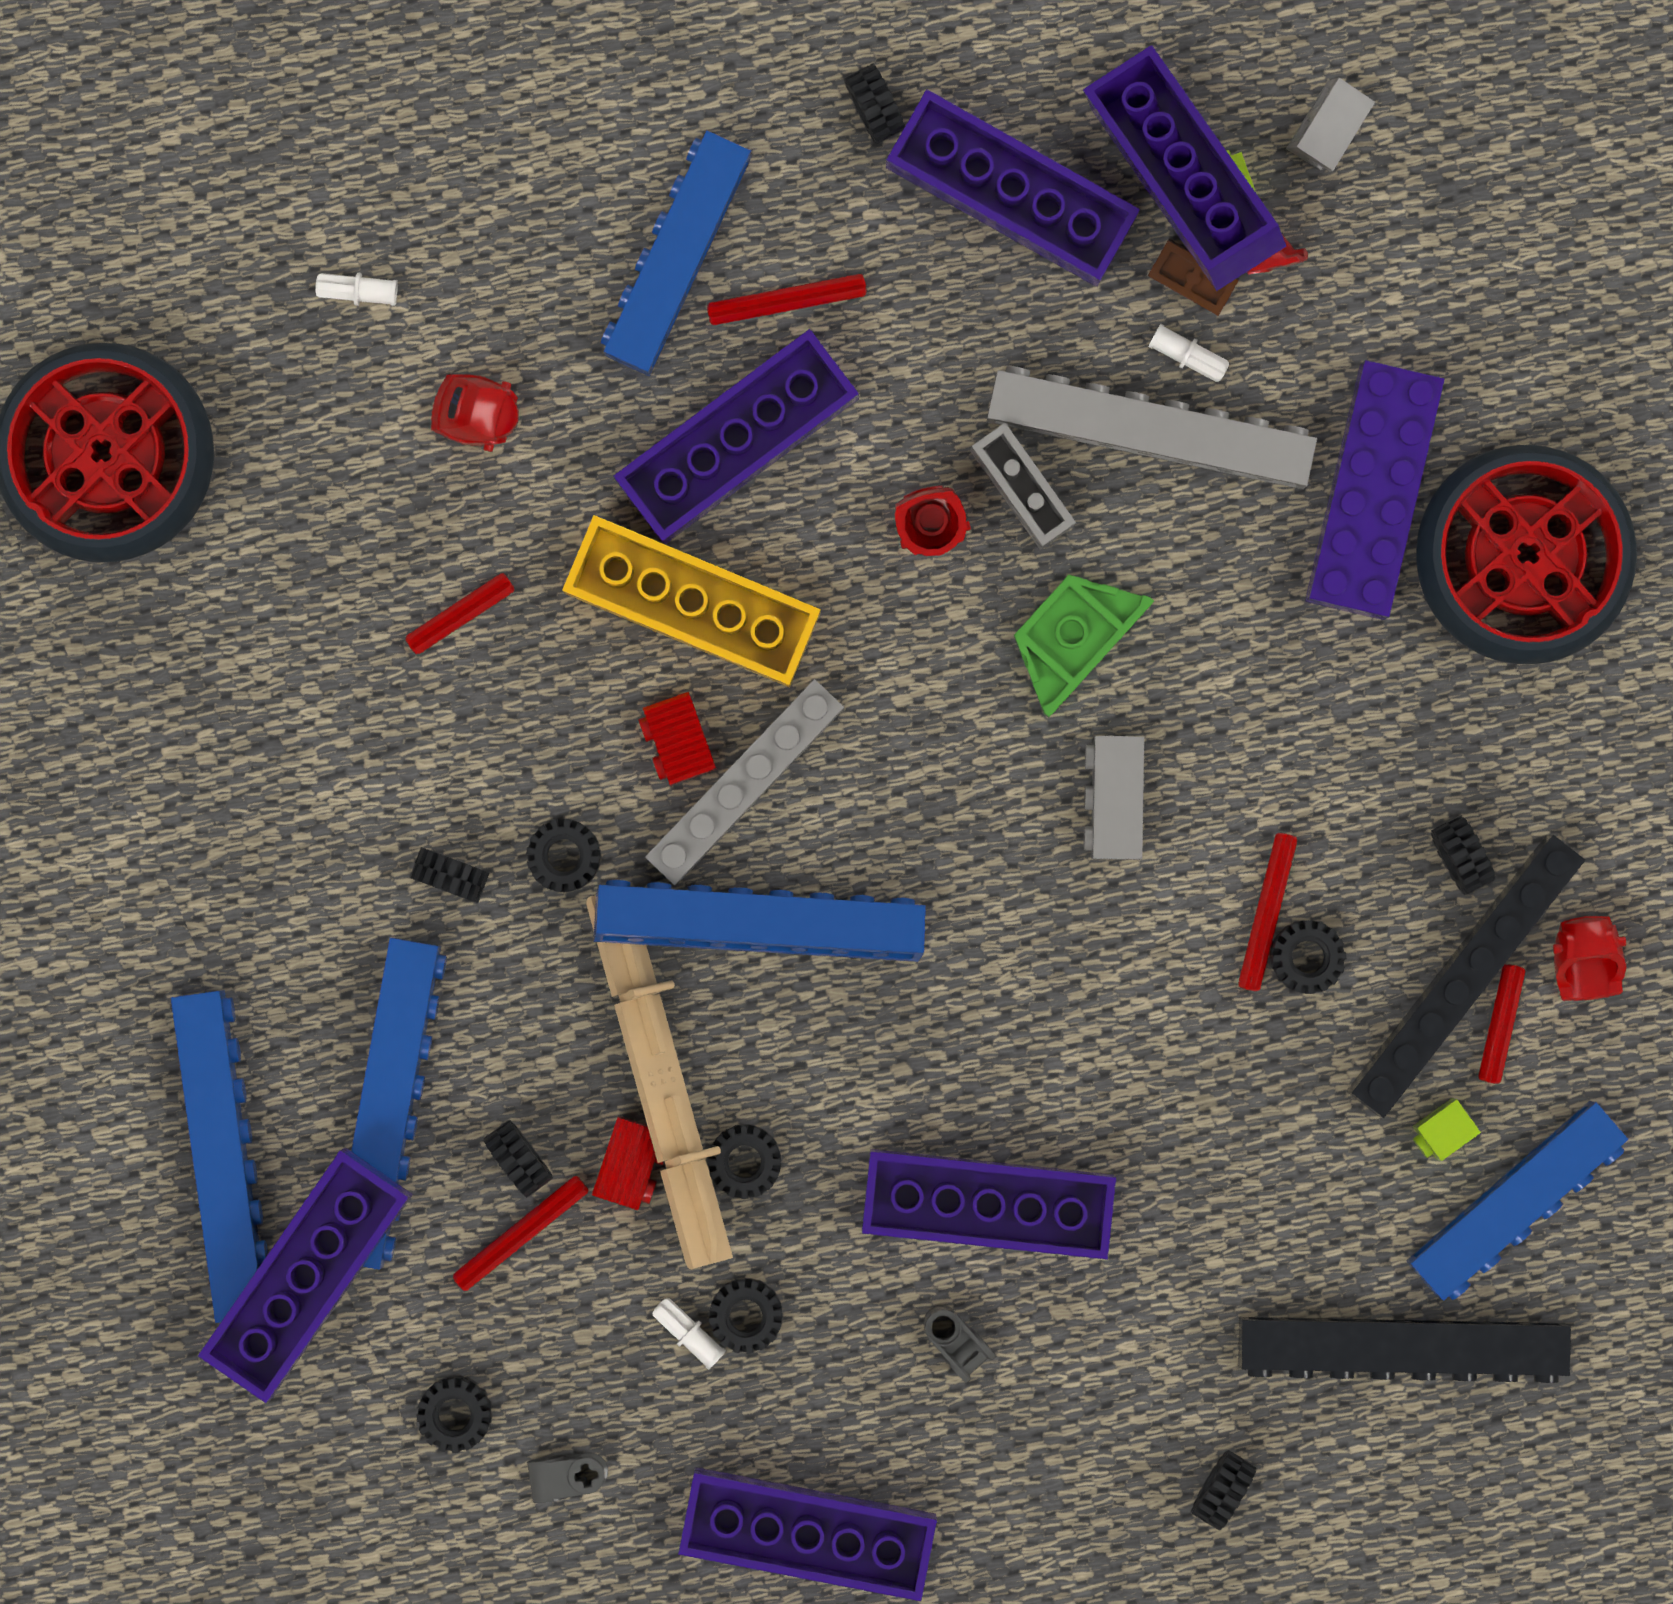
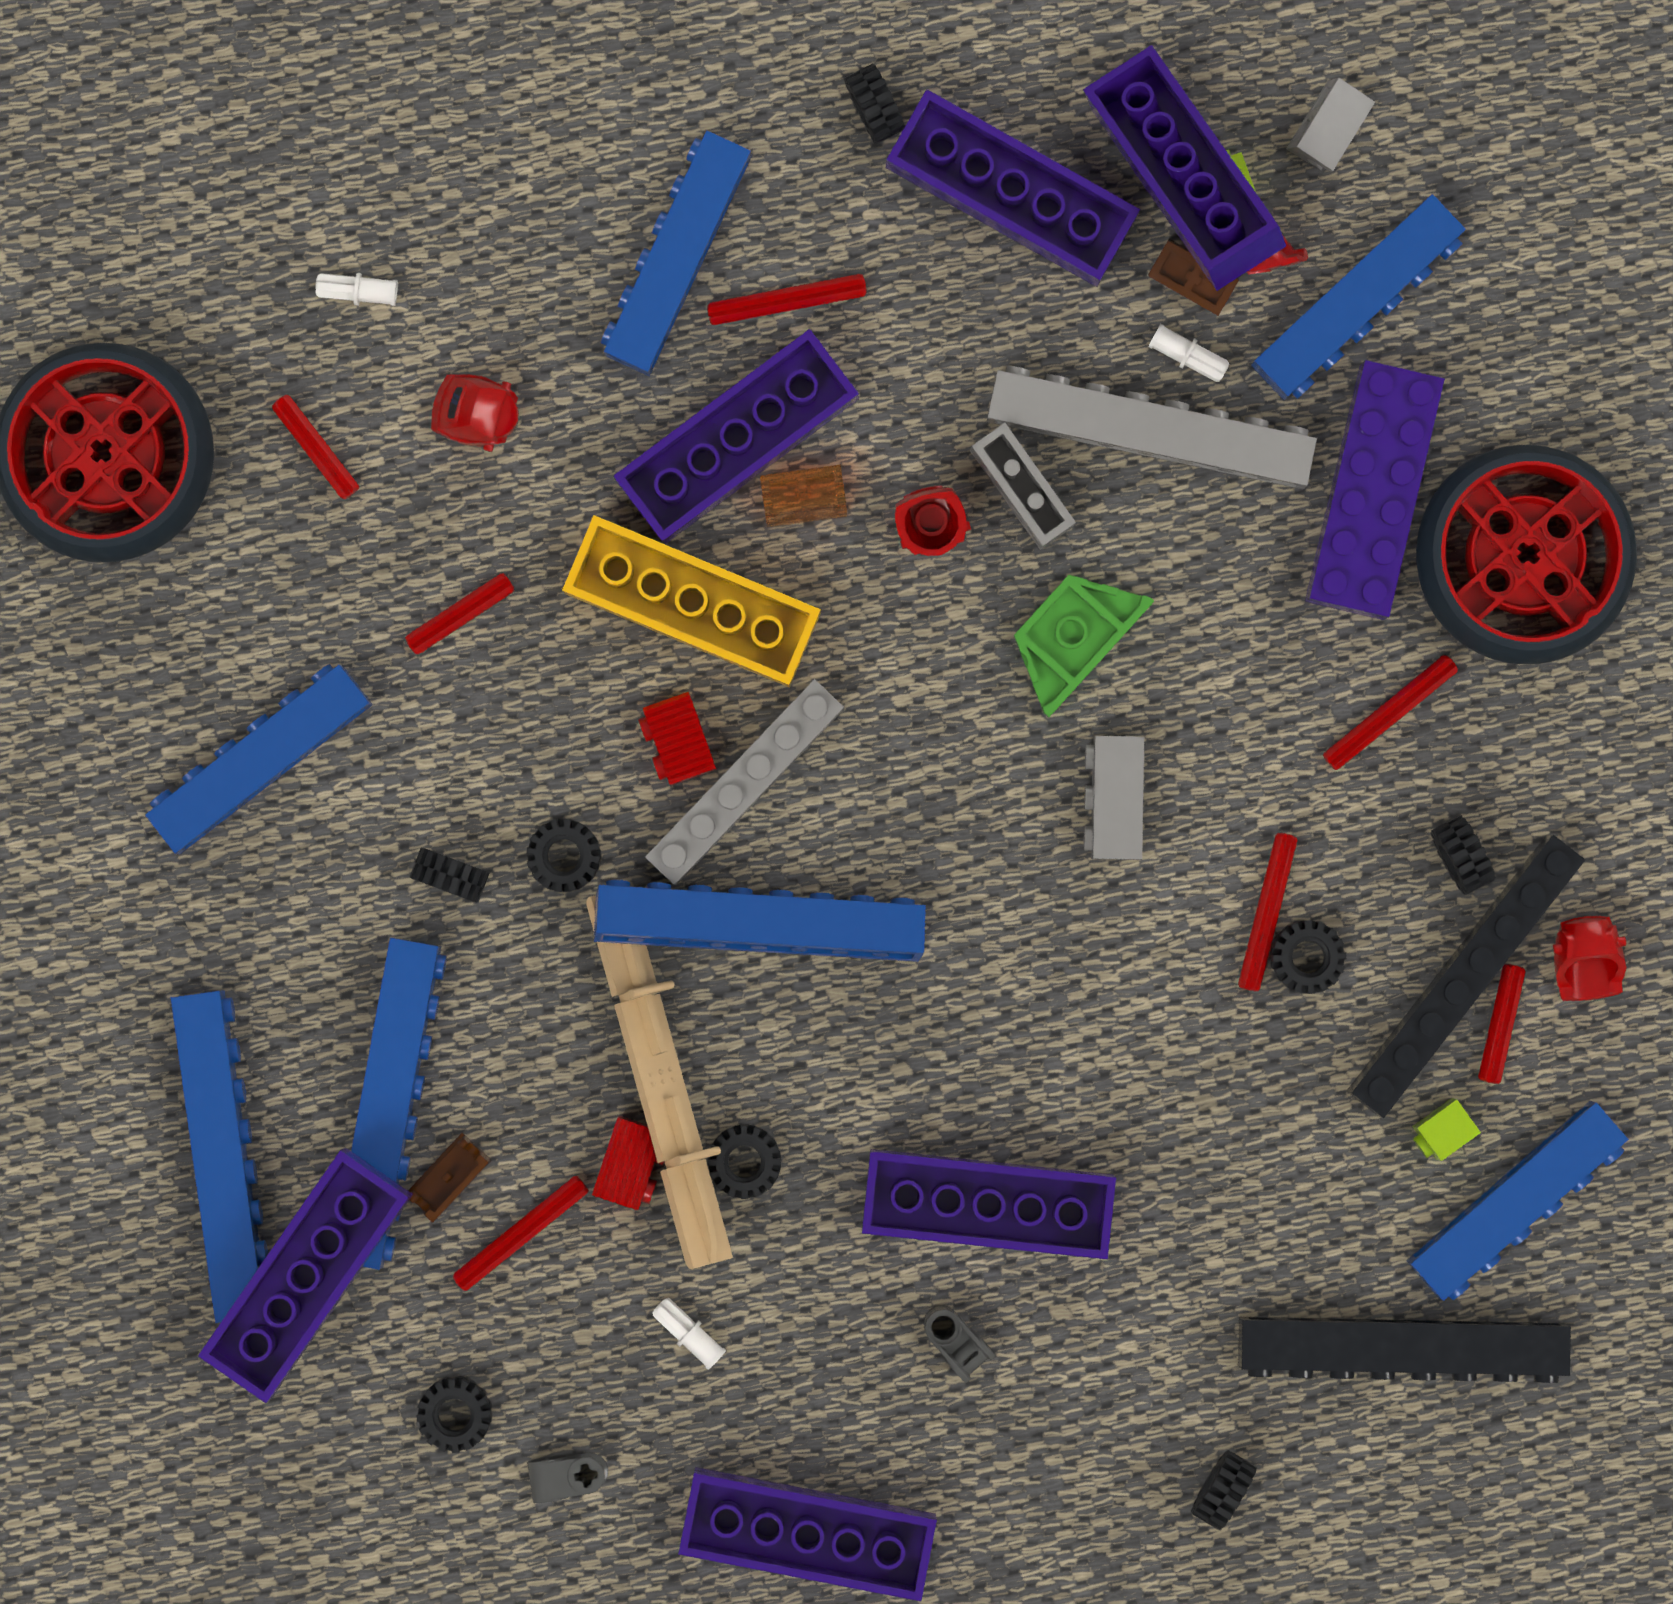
(258, 759): none -> blue brick
(315, 447): none -> red axle
(448, 1177): none -> reddish brown hinge
(518, 1158): black tyre -> none
(740, 1340): black tyre -> none
(803, 495): none -> clear orange hinge
(1358, 297): none -> blue brick
(1390, 712): none -> red axle

